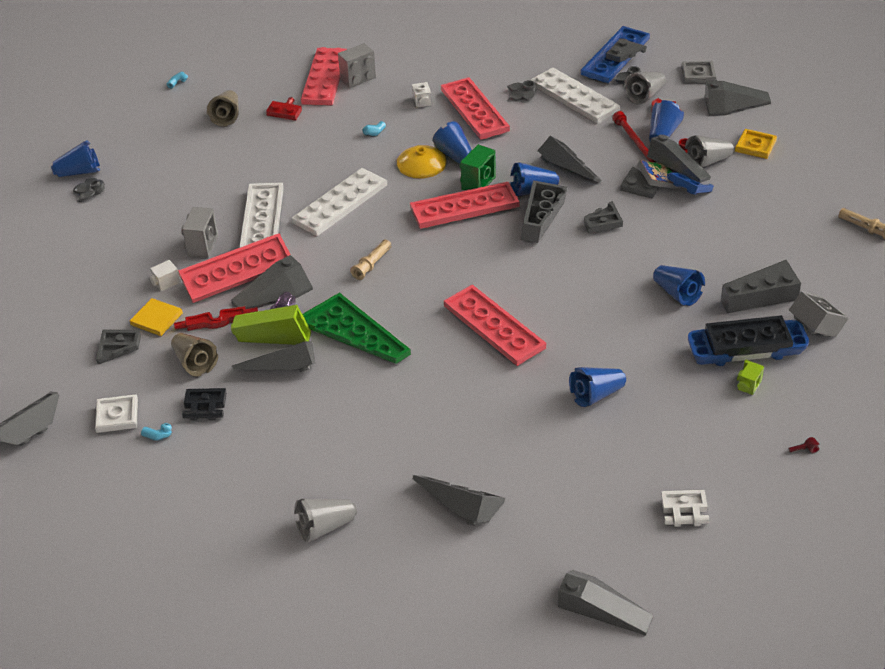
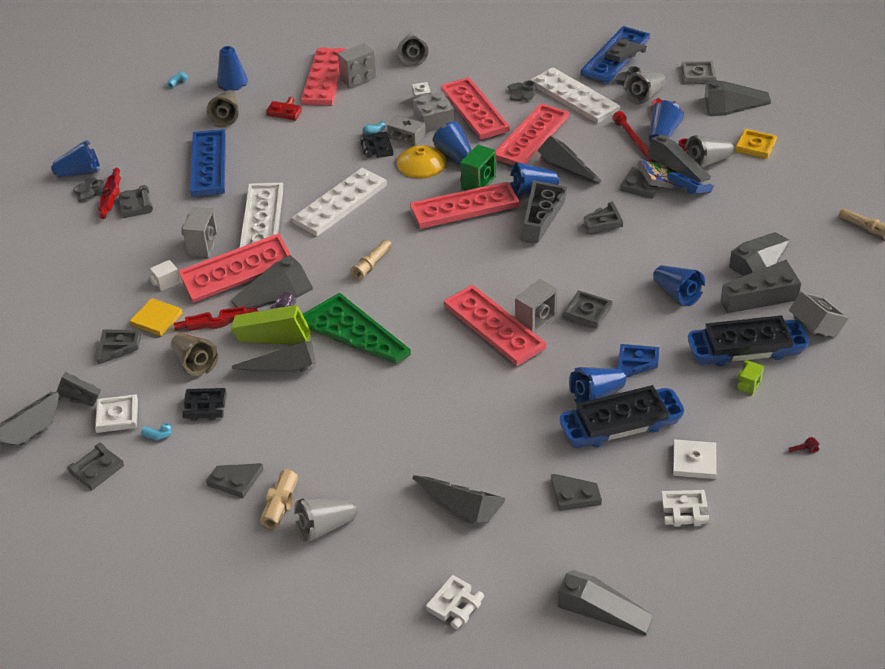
(78, 390): none -> dark grey wing
(99, 470): none -> dark grey plate
(111, 192): none -> red piece
(129, 202): none -> dark grey plate
(208, 163): none -> blue plate
(230, 70): none -> blue cone
(235, 478): none -> dark grey wing
(279, 499): none -> tan piece
(380, 145): none -> black plate
(406, 130): none -> light grey brick
(413, 49): none -> light grey cone
(433, 111): none -> light grey brick
(449, 597): none -> white plate
(531, 134): none -> coral plate
(536, 305): none -> light grey brick
(574, 492): none -> dark grey wing
(587, 309): none -> dark grey plate
(621, 416): none -> black piece
(637, 358): none -> blue wing
(694, 459): none -> white plate
(758, 253): none -> dark grey wedge

